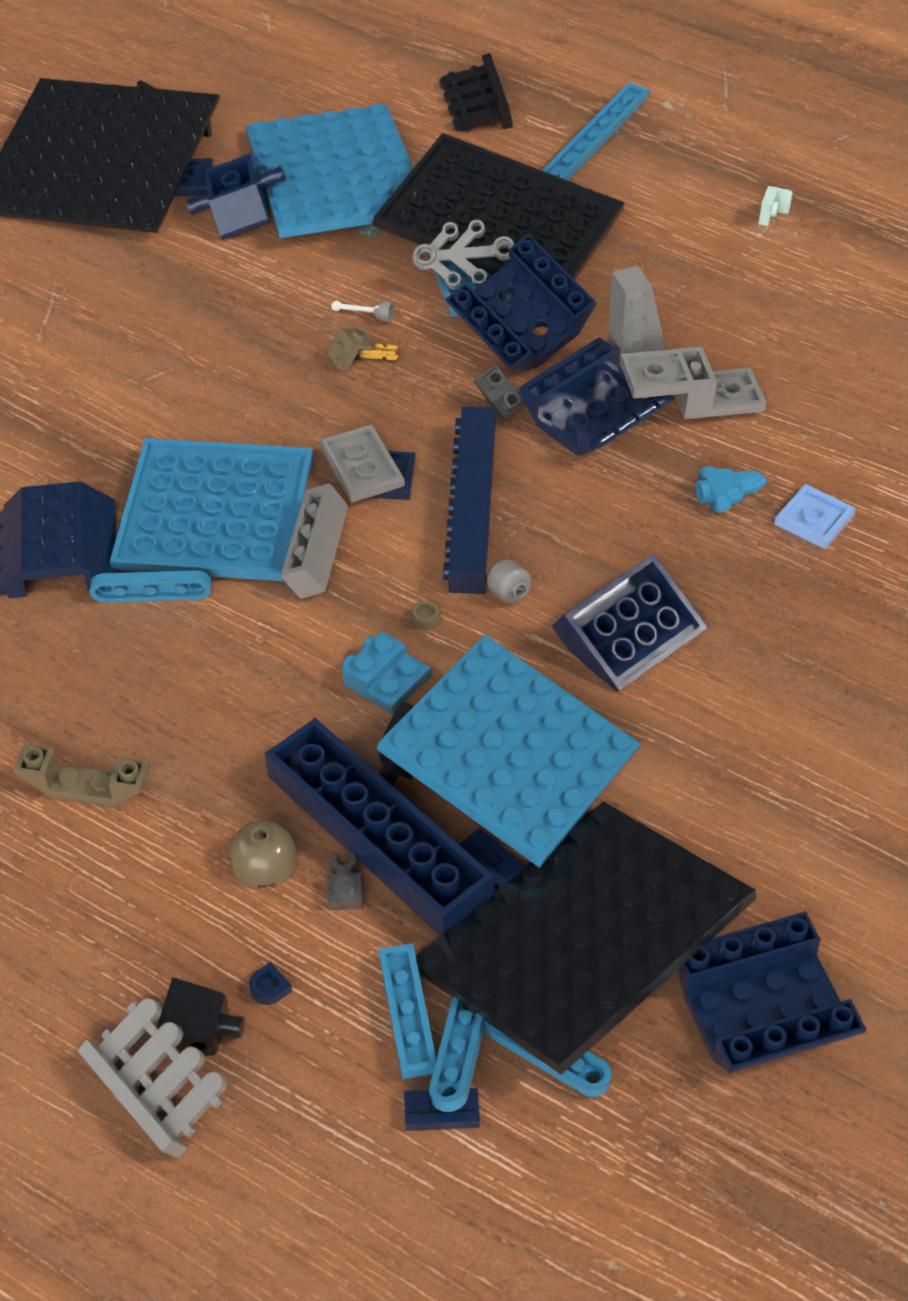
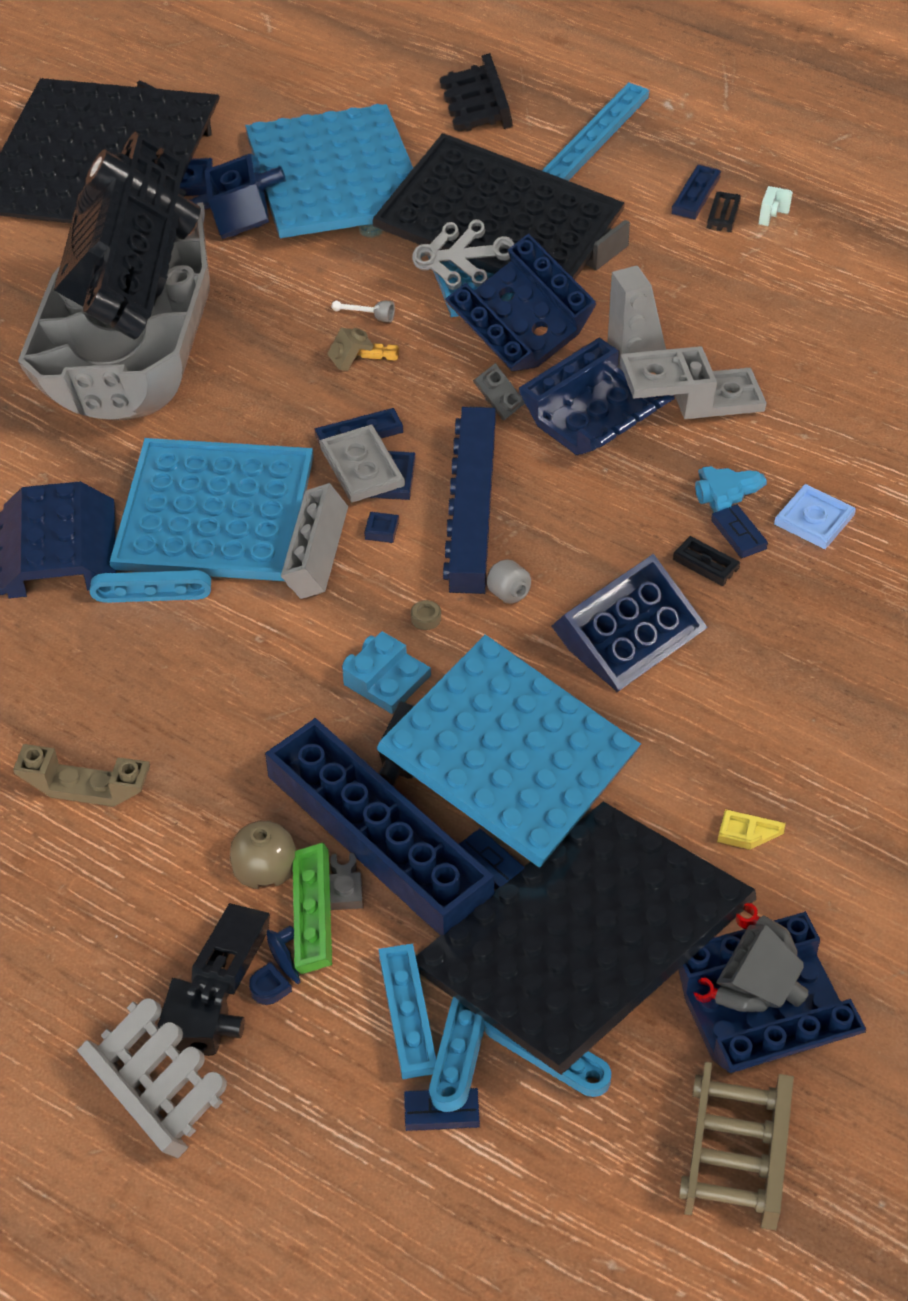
(106, 372): none -> light grey cylinder
(125, 234): none -> black piece
(236, 933): none -> black hinge
(281, 953): none -> dark blue bar
(312, 909): none -> bright green plate
(381, 527): none -> dark blue tile
(385, 423): none -> dark blue tile
(610, 245): none -> dark grey panel
(696, 192): none -> dark blue tile
(703, 563): none -> black tile
(721, 222): none -> black tile
(739, 531): none -> dark blue tile
(748, 830): none -> light yellow tile
(760, 970): none -> dark grey torso
(768, 1166): none -> dark tan fence

